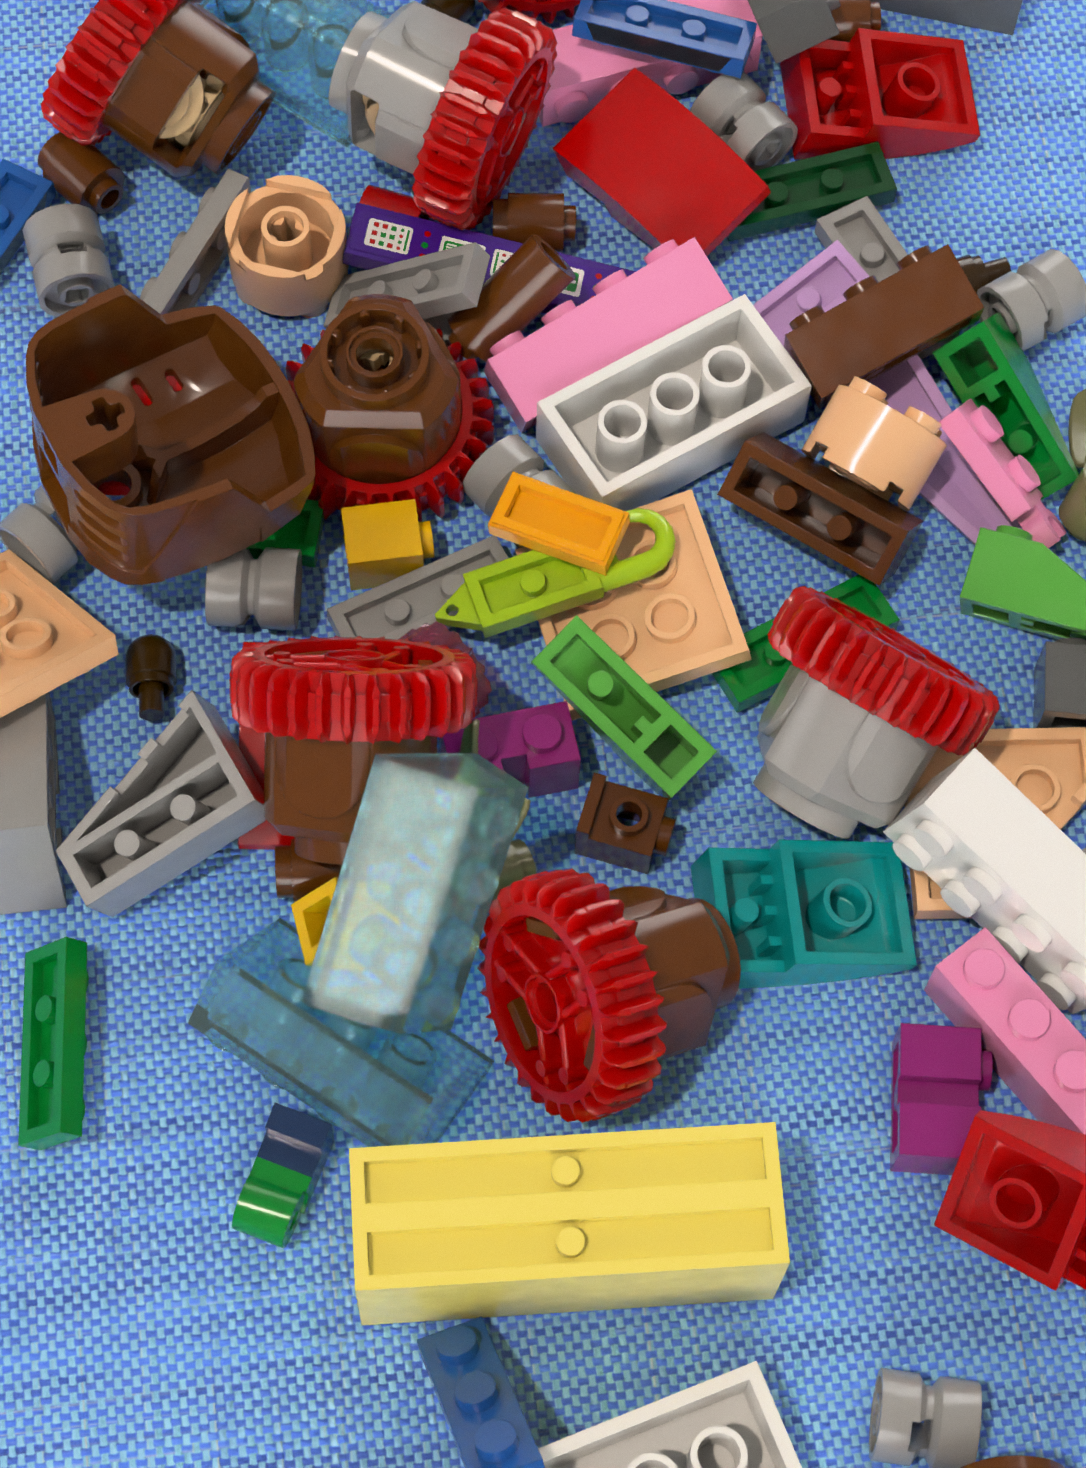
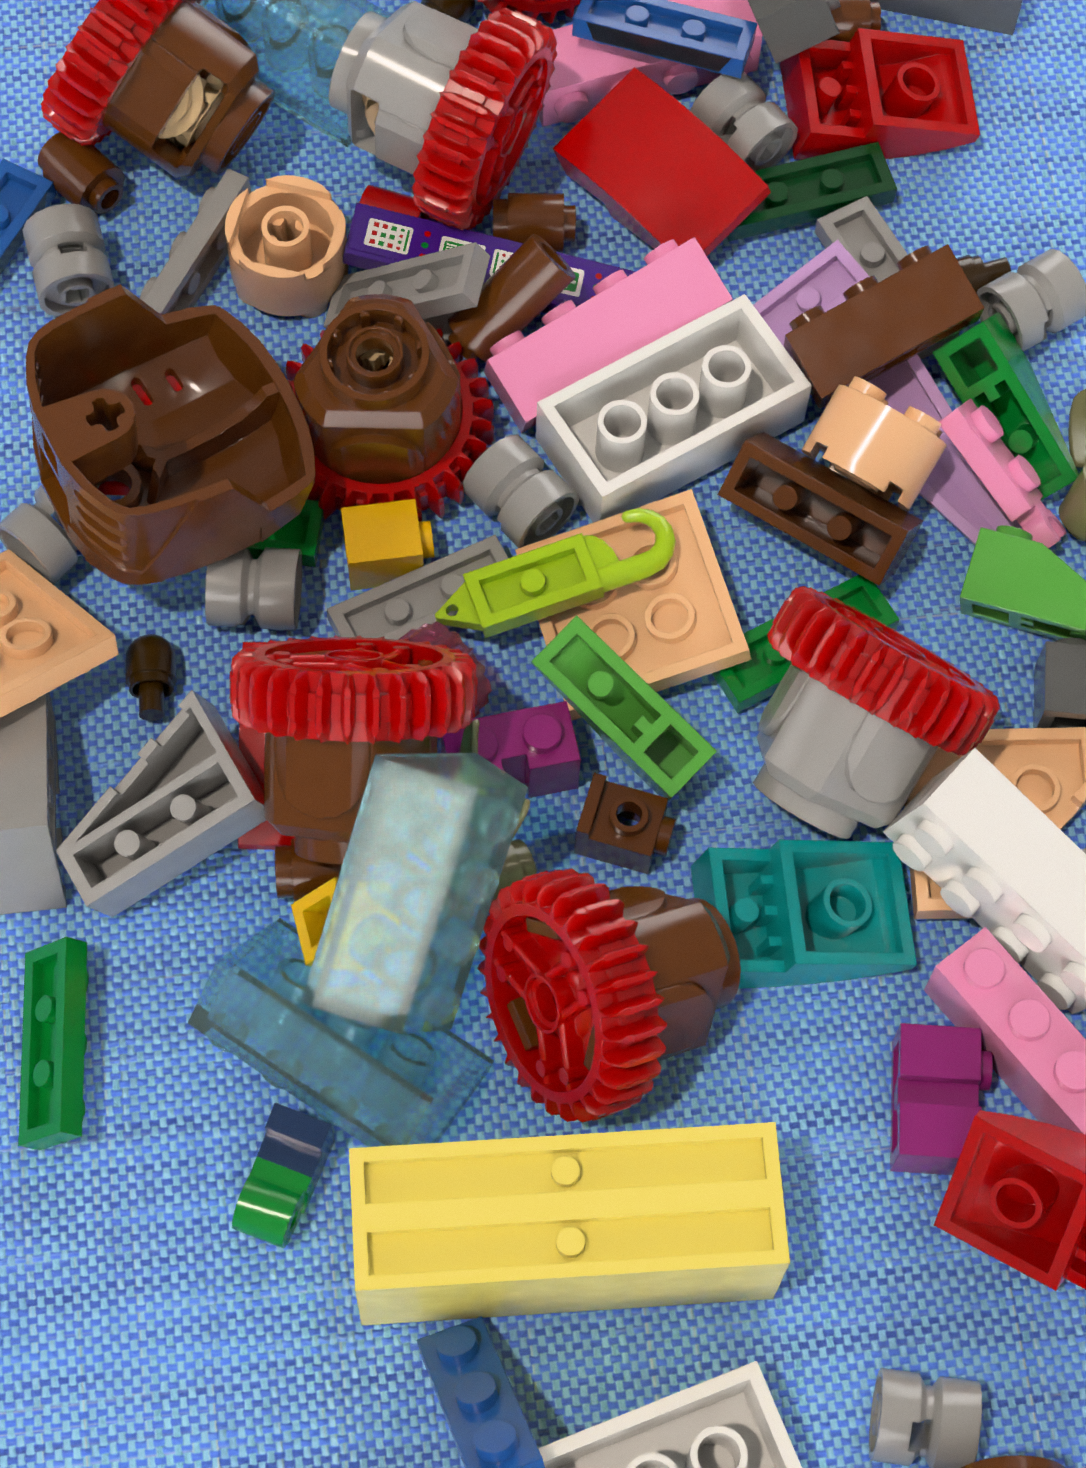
(559, 523): light orange tile -> none

